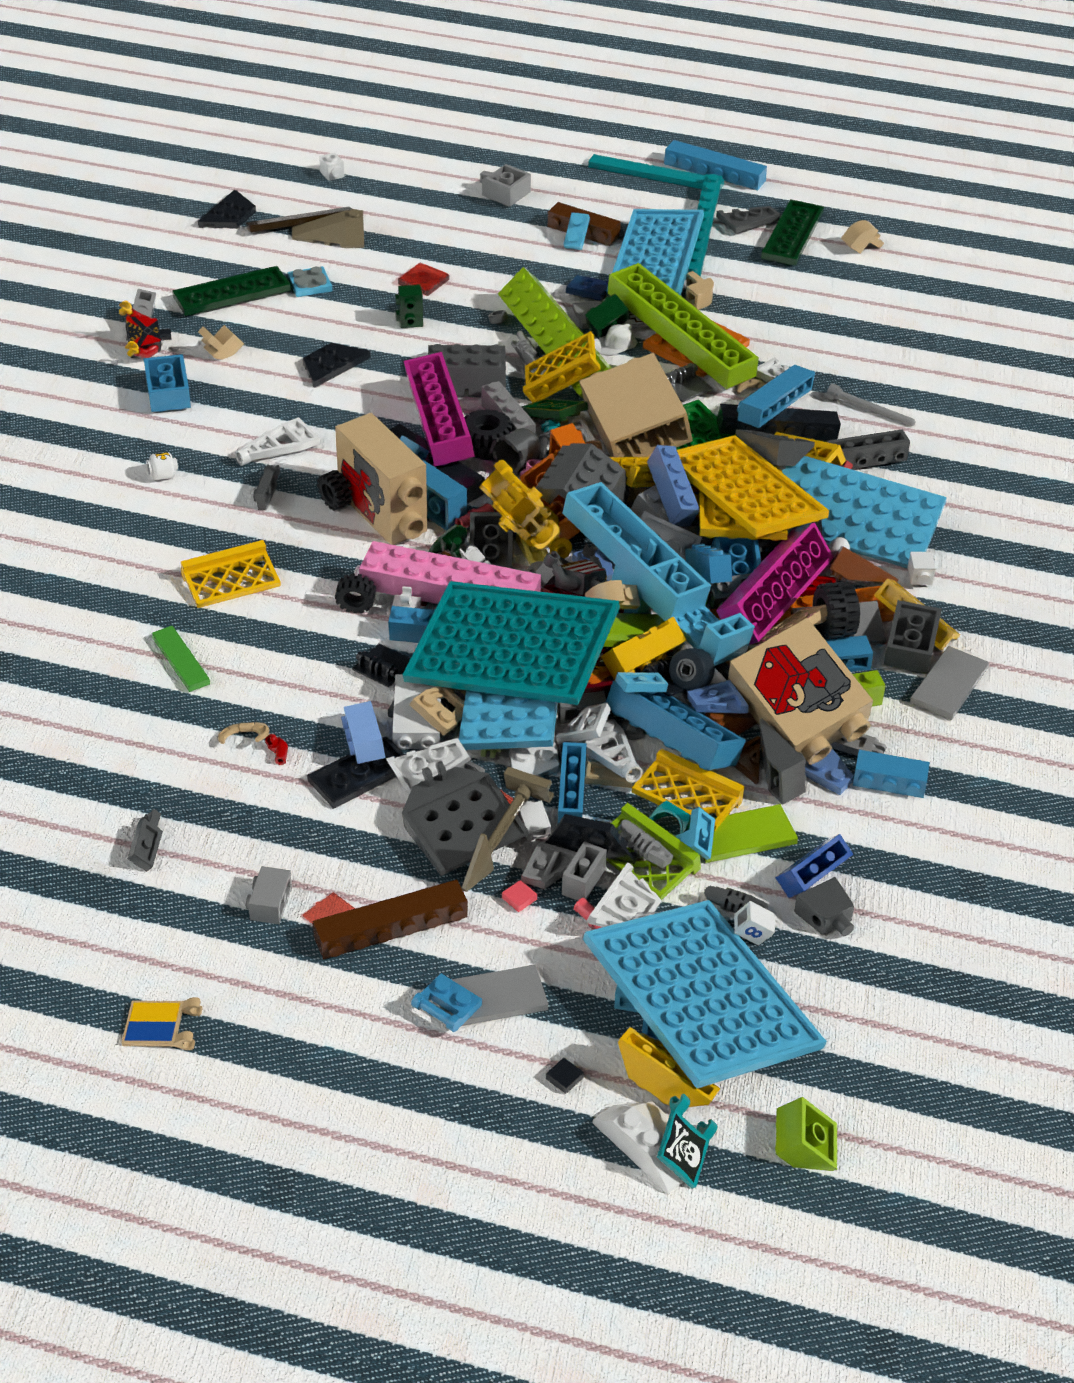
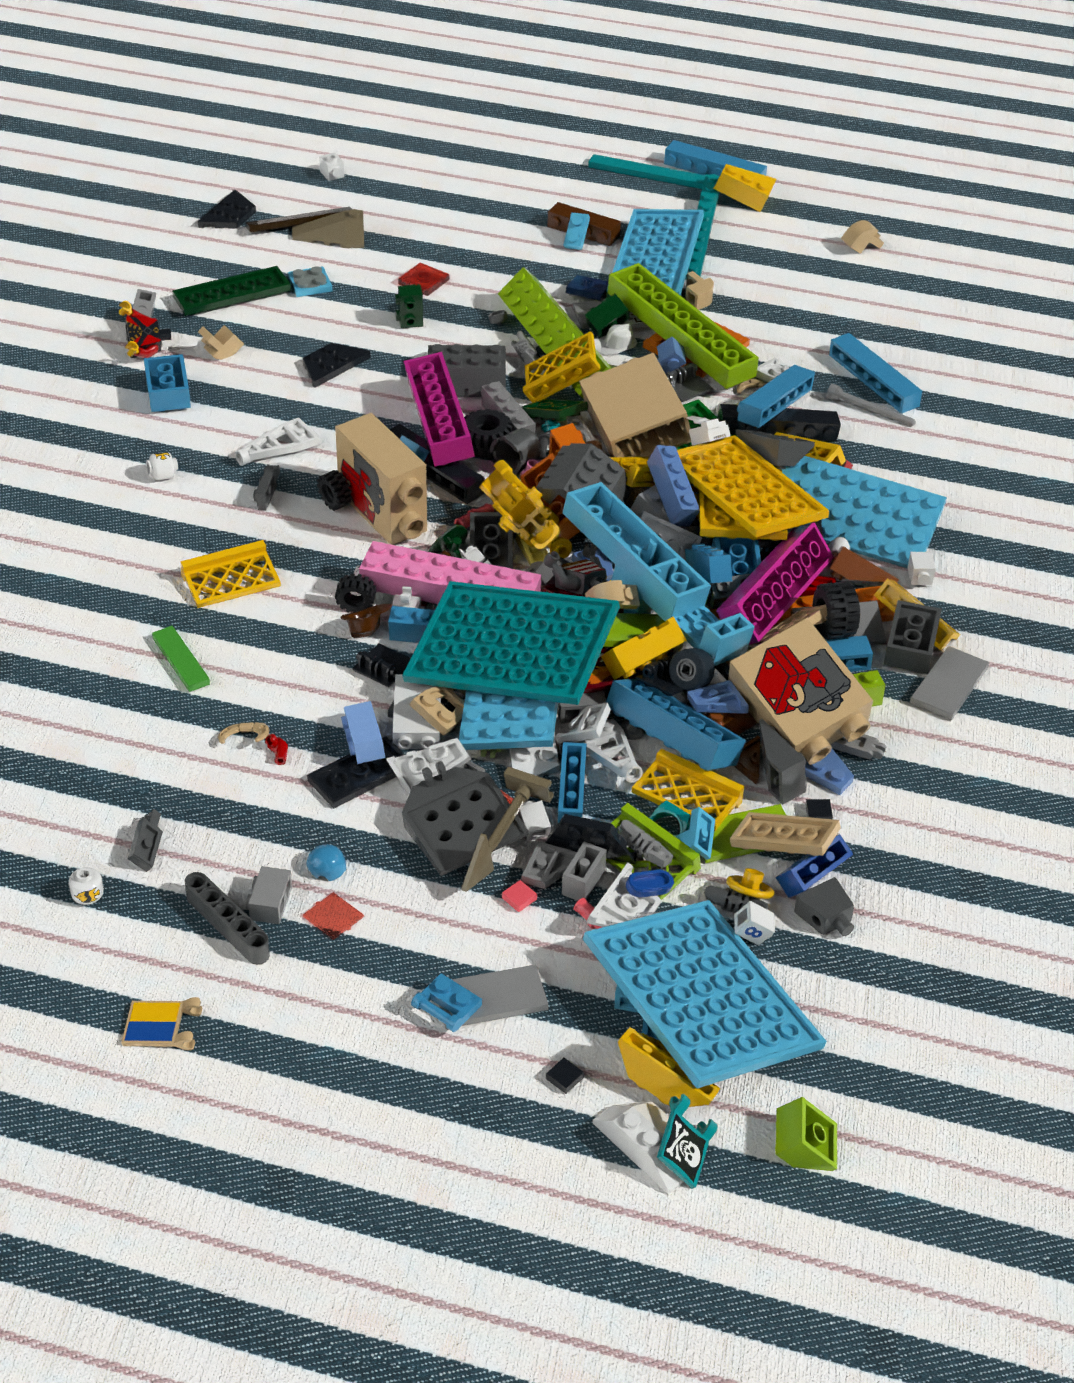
(86, 885): none -> white head
(227, 918): none -> dark grey beam
(326, 862): none -> dark azure hair
(365, 621): none -> reddish brown piece
(390, 919): reddish brown brick -> none
(444, 498): dark azure brick -> none
(506, 184): light grey hinge -> none
(601, 775): tan tile -> none
(641, 682): medium azure plate -> none
(649, 883): none -> blue tile
(671, 355): none -> medium blue brick
(709, 430): none -> white piece
(744, 220): dark grey wing -> none
(745, 186): none -> yellow wedge
(750, 884): none -> yellow piece
(785, 833): none -> tan plate
(792, 232): dark green plate -> none
(819, 808): none -> black tile
(875, 373): none -> dark azure brick
(875, 448): dark grey brick -> none
(891, 773): dark azure brick -> none

